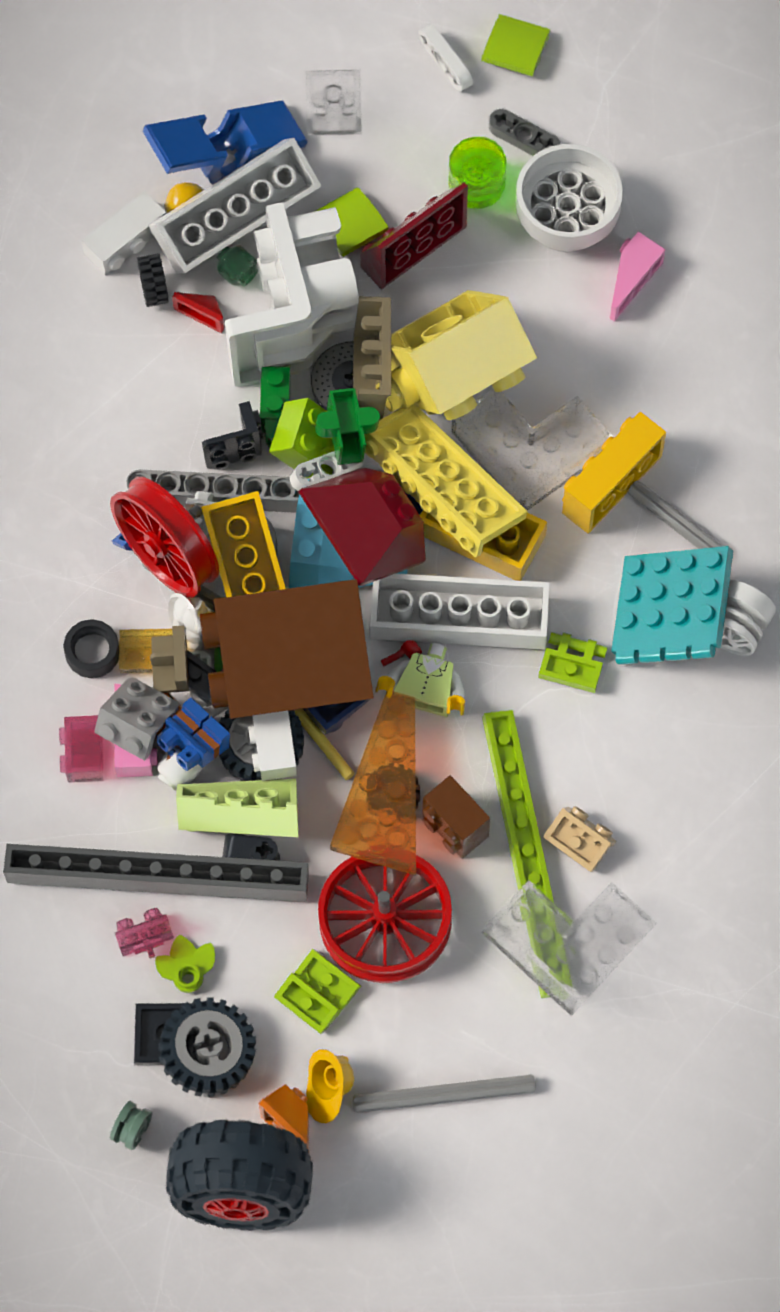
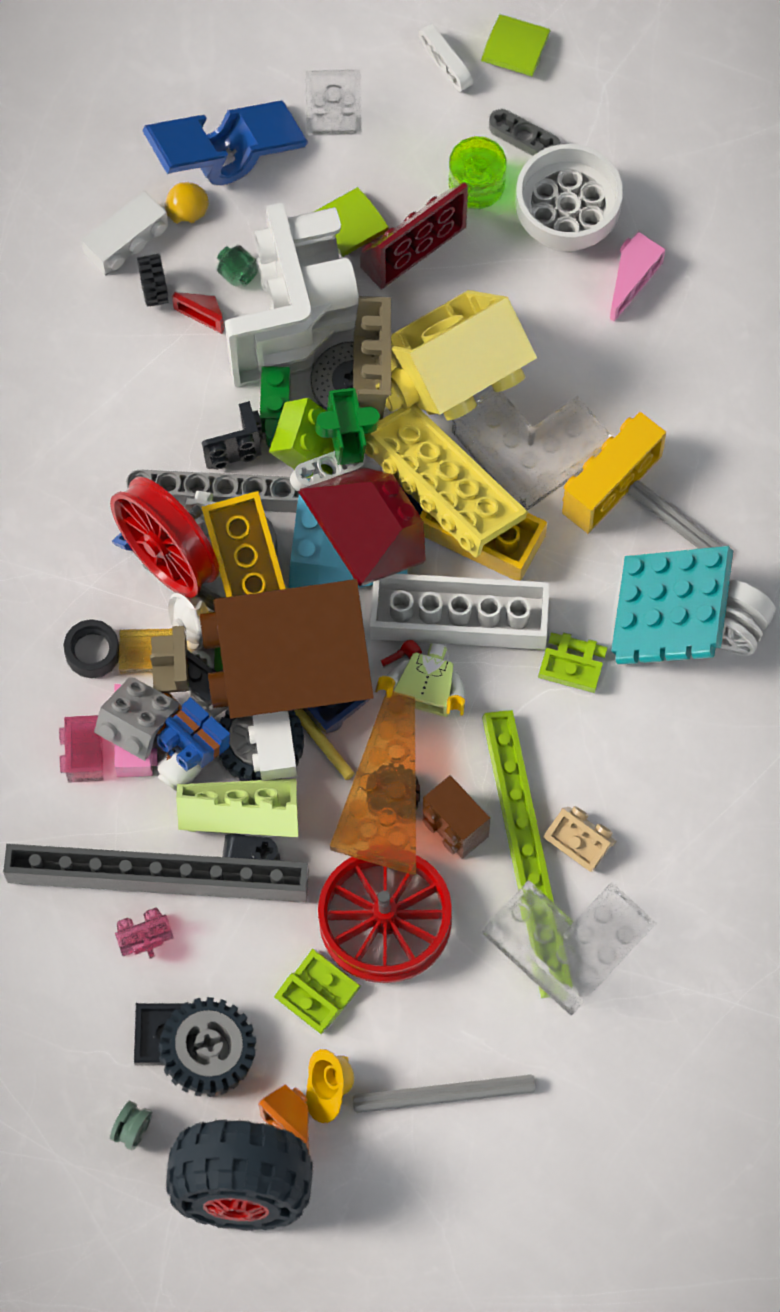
(186, 960): lime plate -> none
(234, 205): white brick -> none

